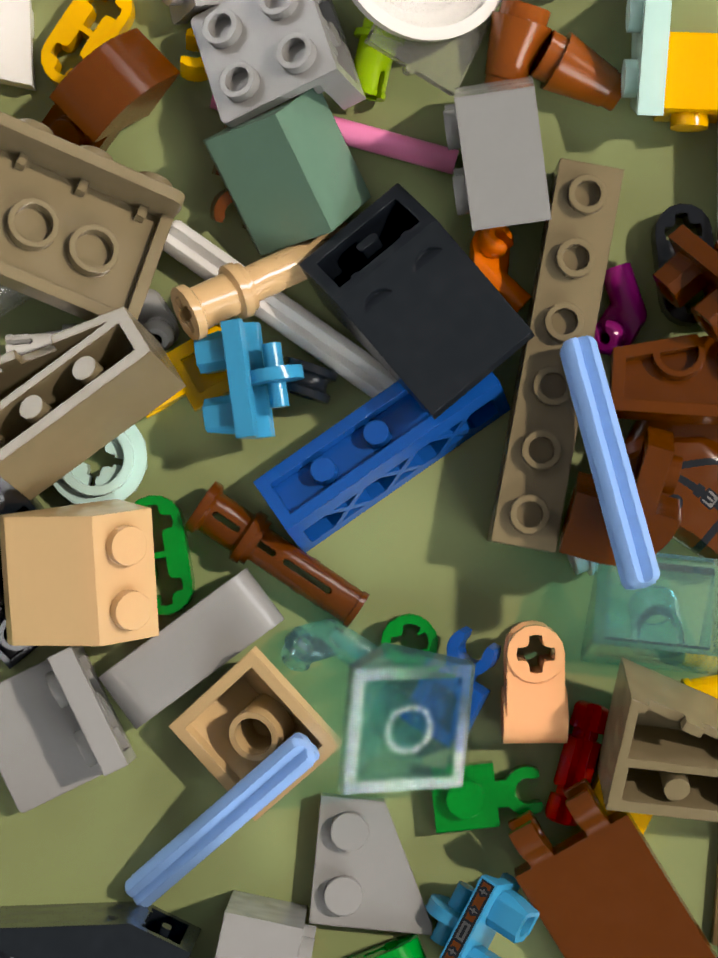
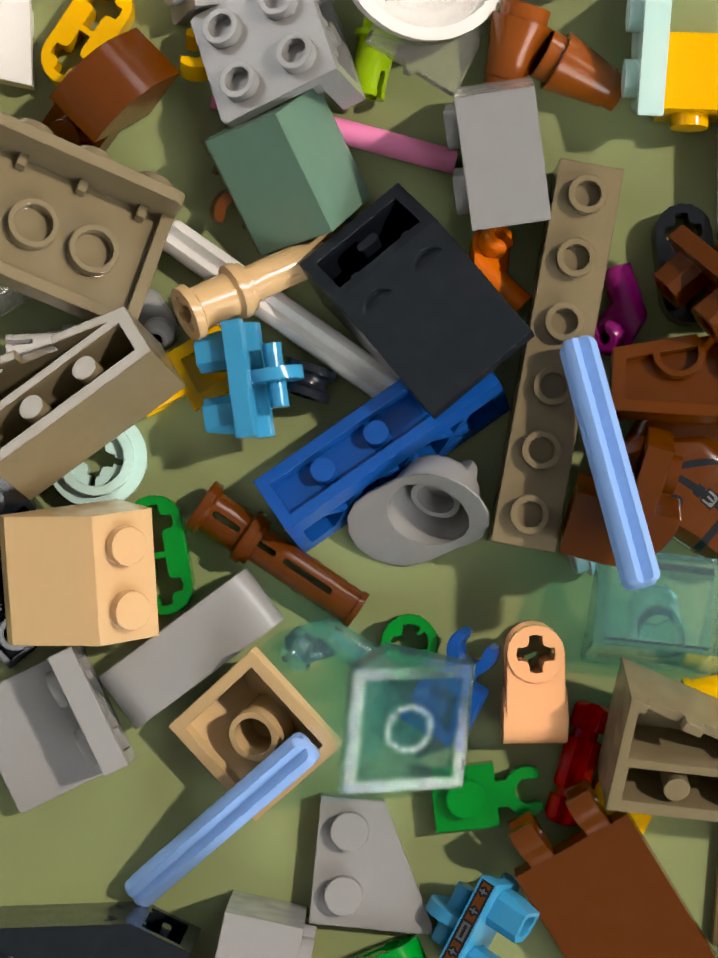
(421, 512): none -> light grey piece

